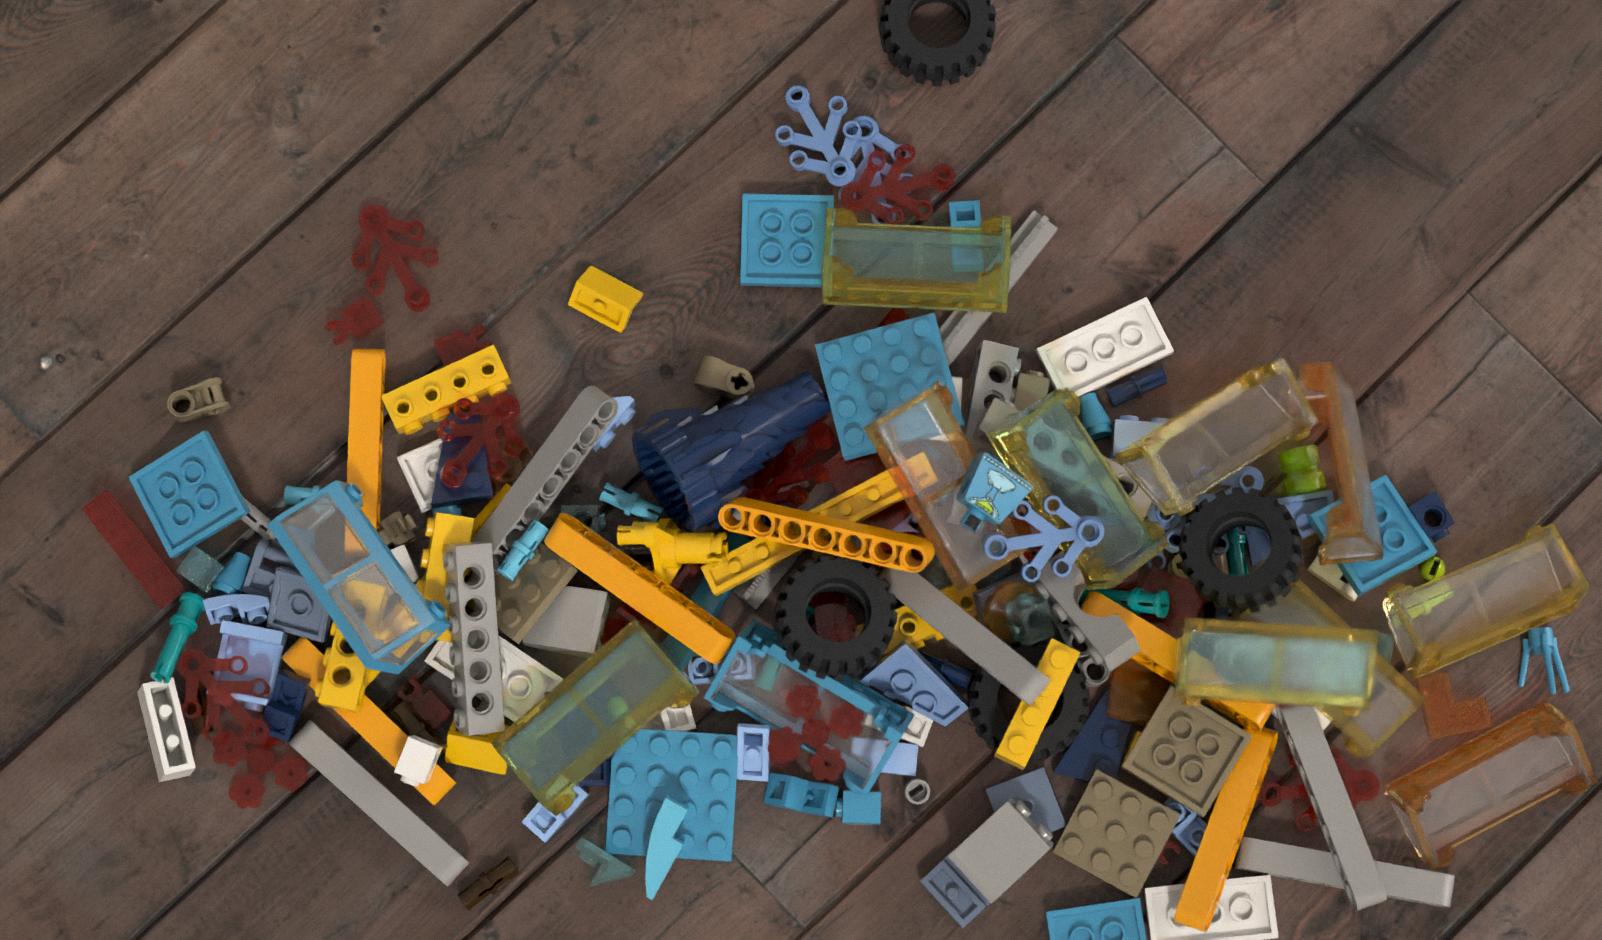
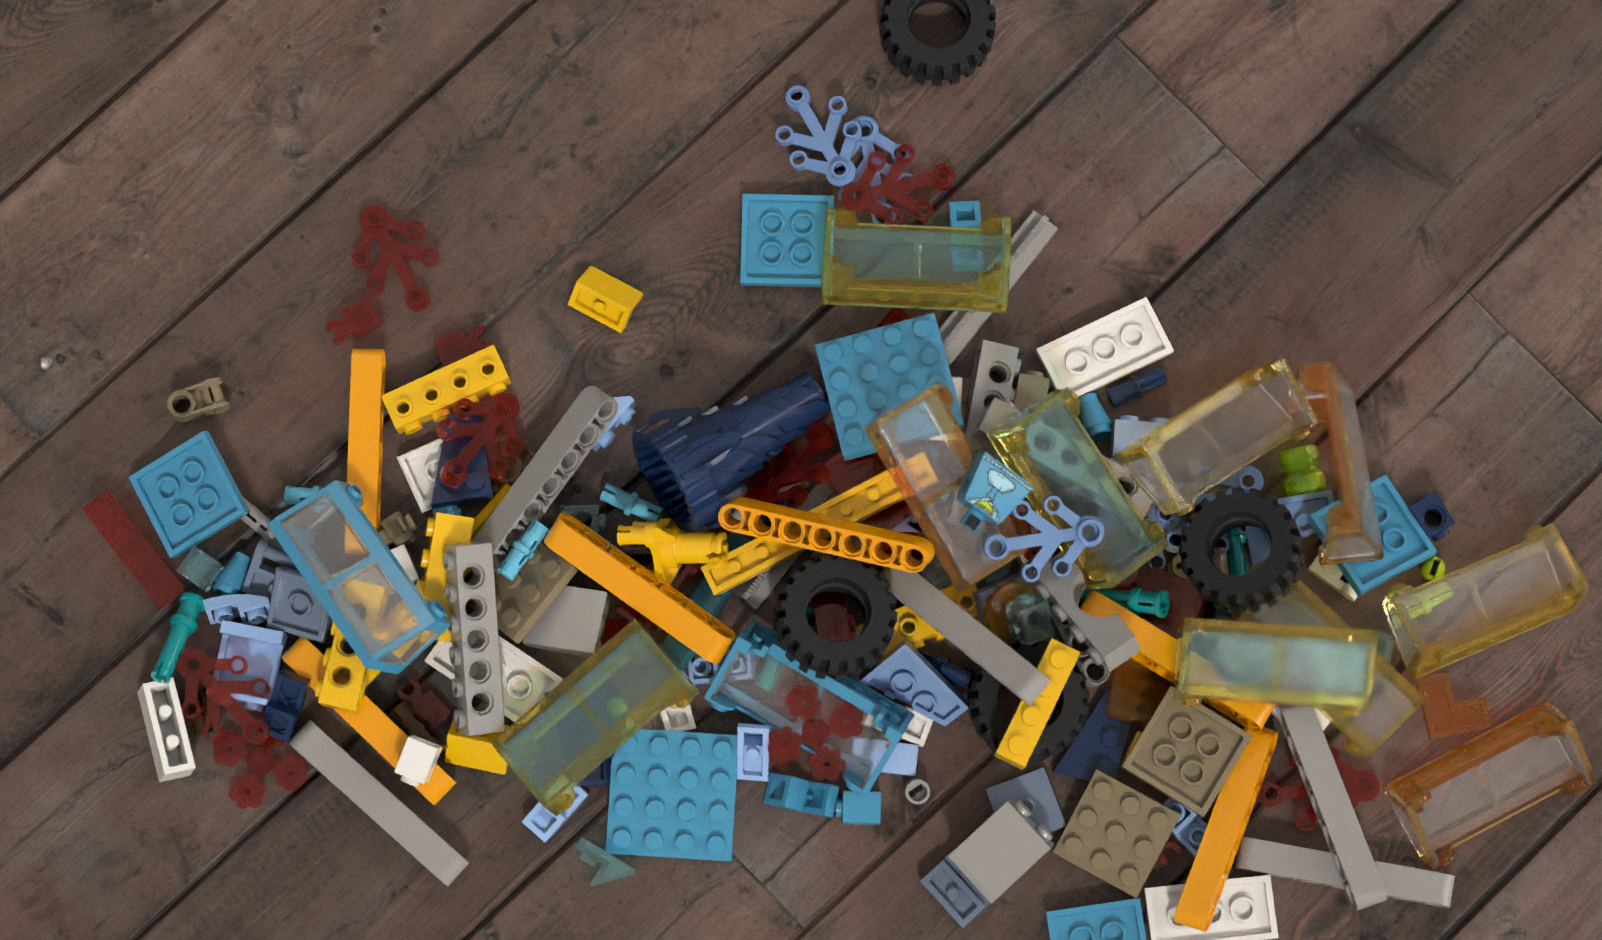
(488, 883): dark brown pin -> none
(663, 844): medium azure slope -> none
(719, 378): dark tan piece -> none
(1543, 644): dark azure plant -> none

